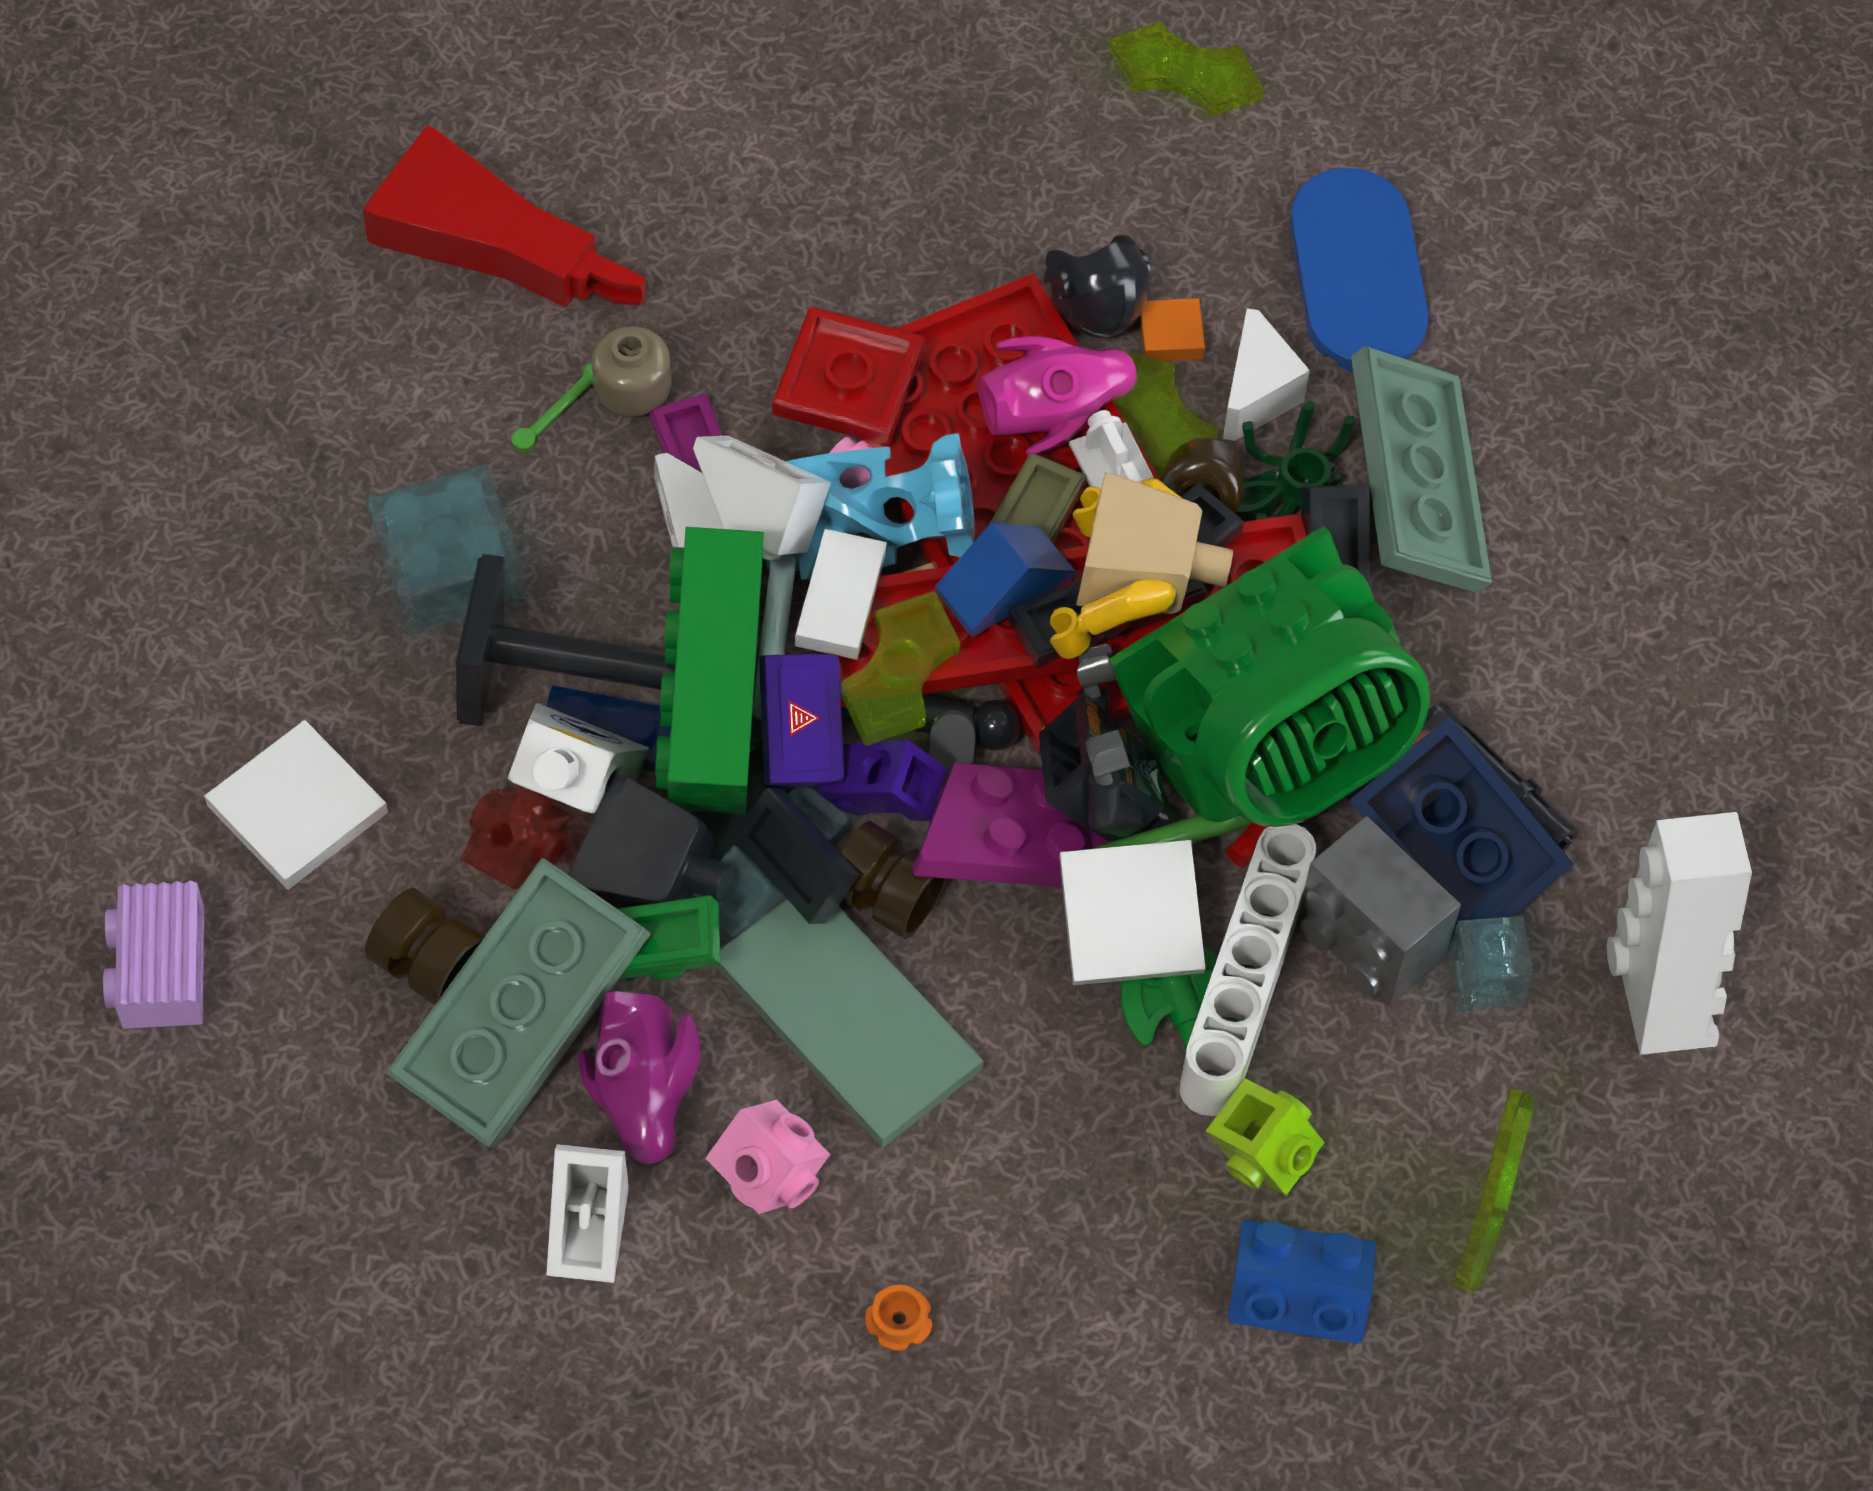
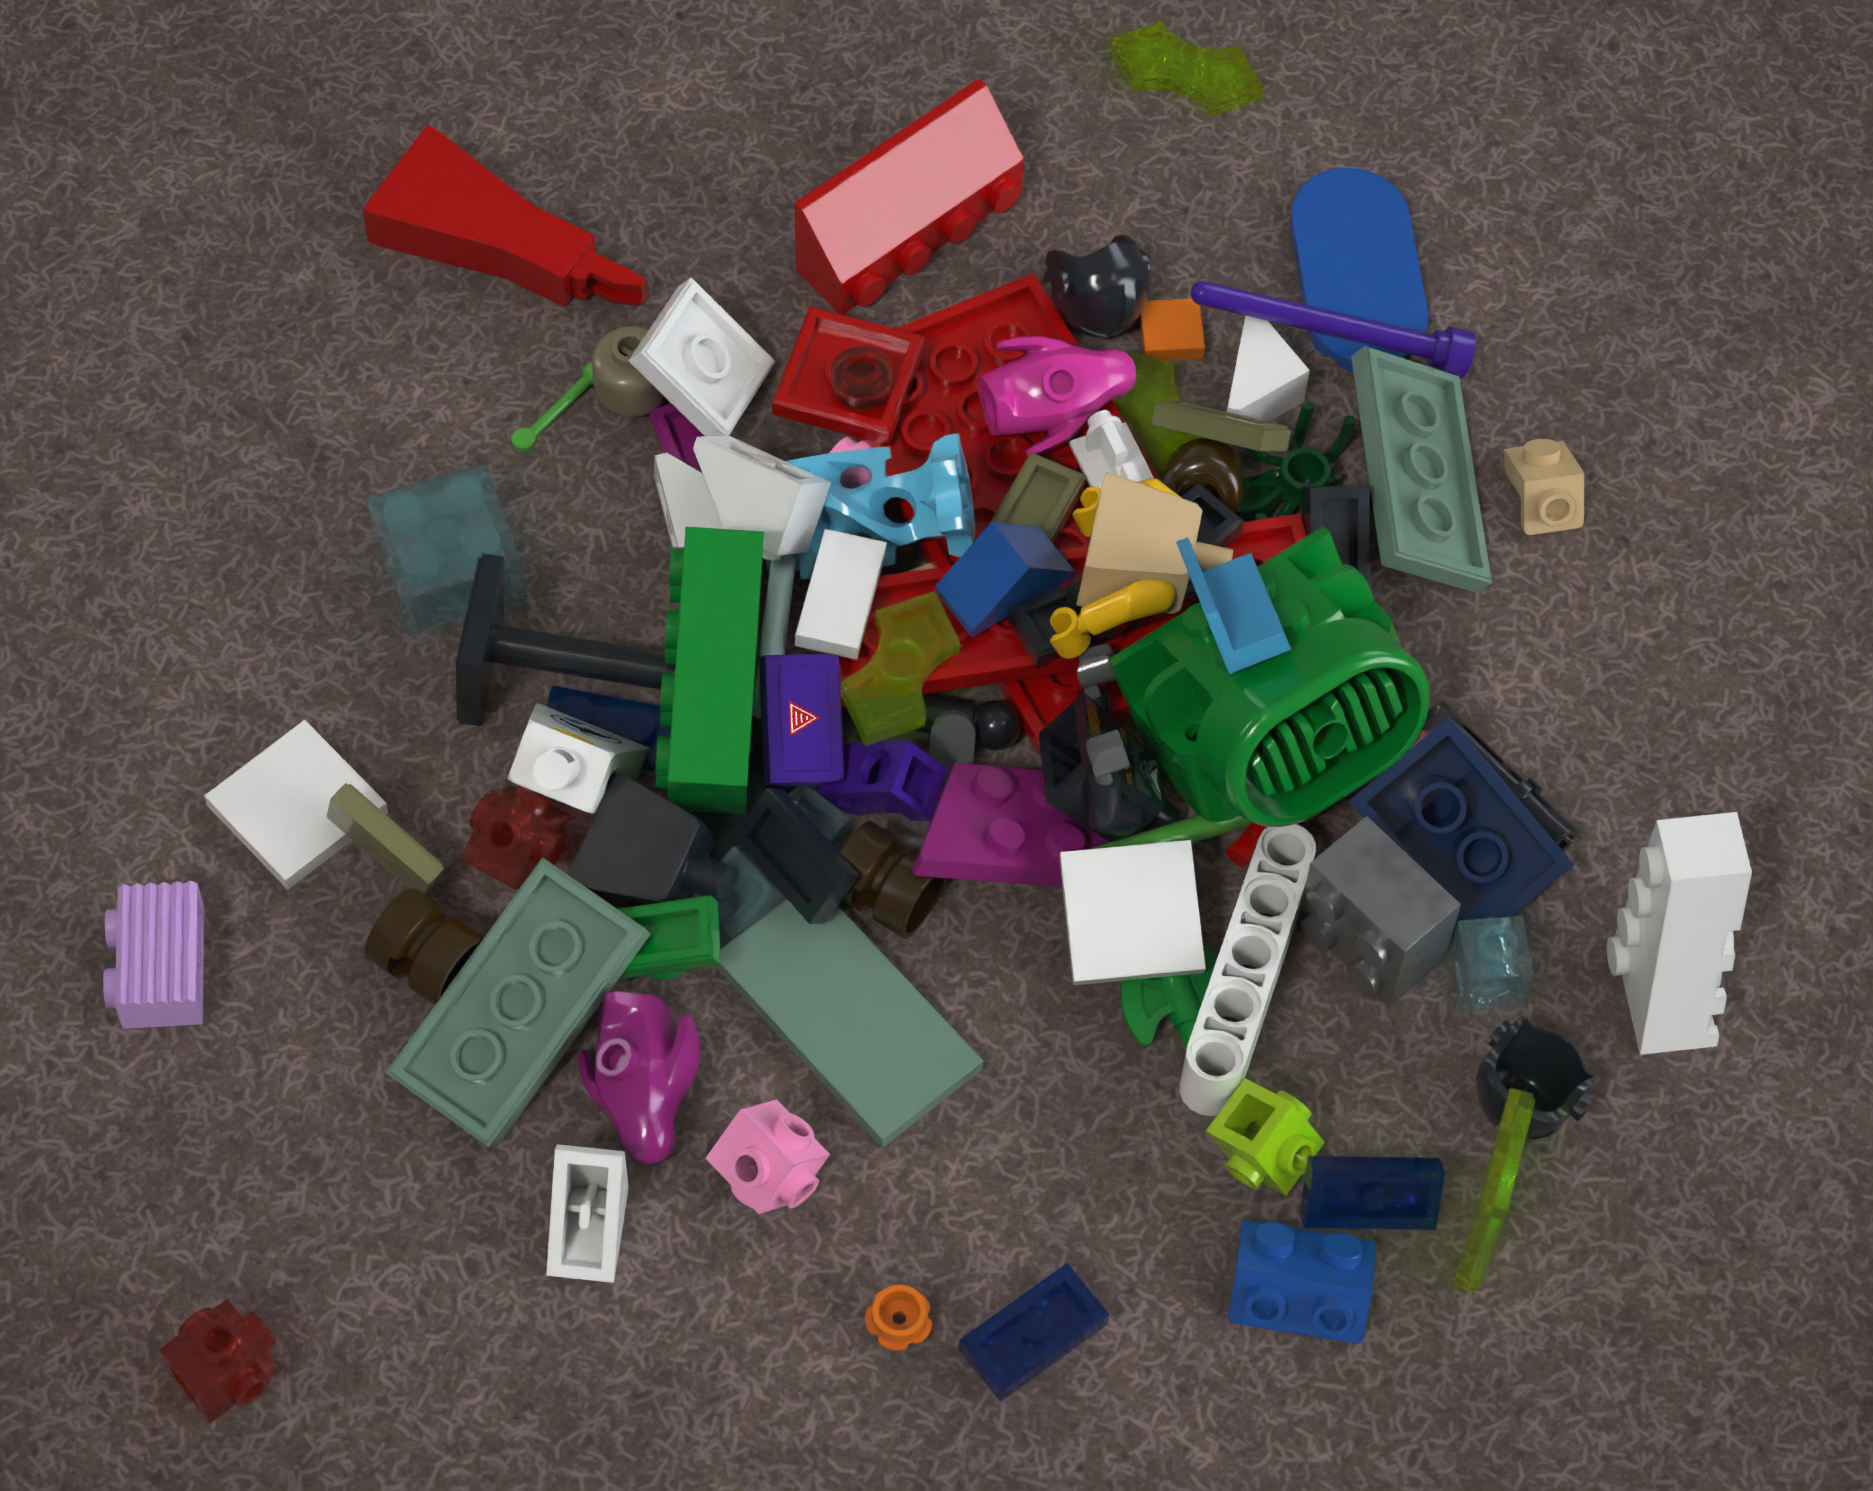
(220, 1359): none -> clear red brick
(384, 840): none -> olive tile
(702, 360): none -> white tile
(861, 378): none -> clear red tile
(907, 199): none -> slope
(1033, 1332): none -> clear blue plate
(1221, 426): none -> olive tile
(1236, 609): none -> dark azure panel
(1372, 1192): none -> clear blue plate
(1446, 350): none -> dark purple piece
(1538, 1064): none -> black cap
(1548, 486): none -> tan bracket

